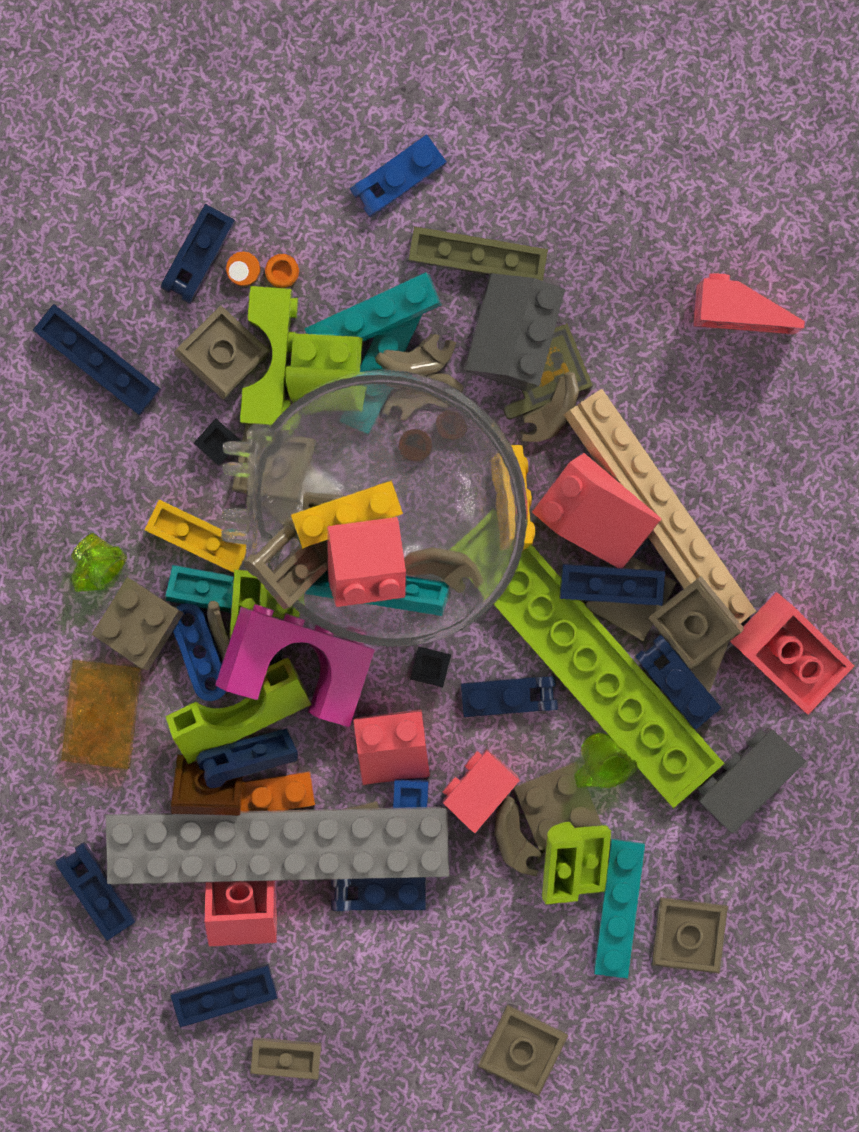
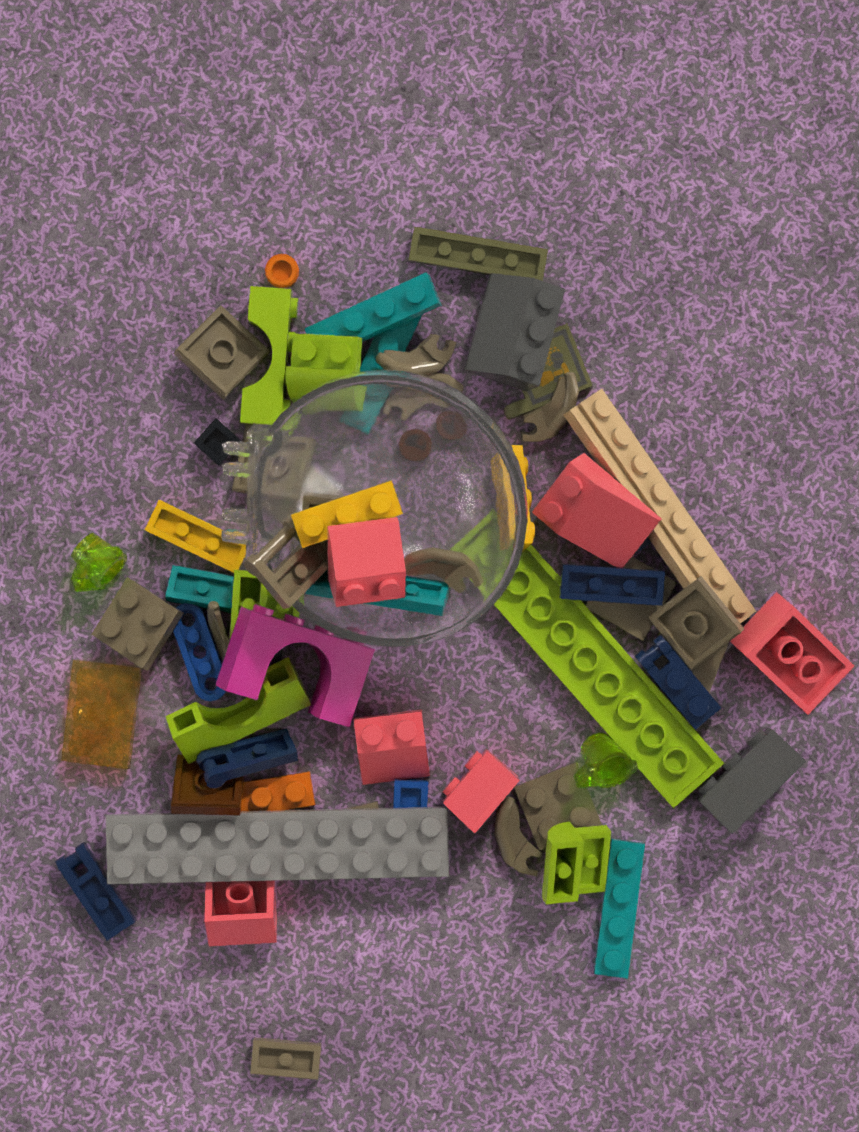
(96, 359): dark blue plate -> none
(198, 252): dark blue plate -> none
(224, 995): dark blue plate -> none
(243, 269): orange tile -> none
(380, 894): dark blue plate -> none
(399, 175): blue plate -> none
(430, 666): black plate -> none
(507, 696): dark blue plate -> none
(522, 1050): dark tan tile -> none
(689, 935): dark tan tile -> none
(737, 307): coral slope -> none

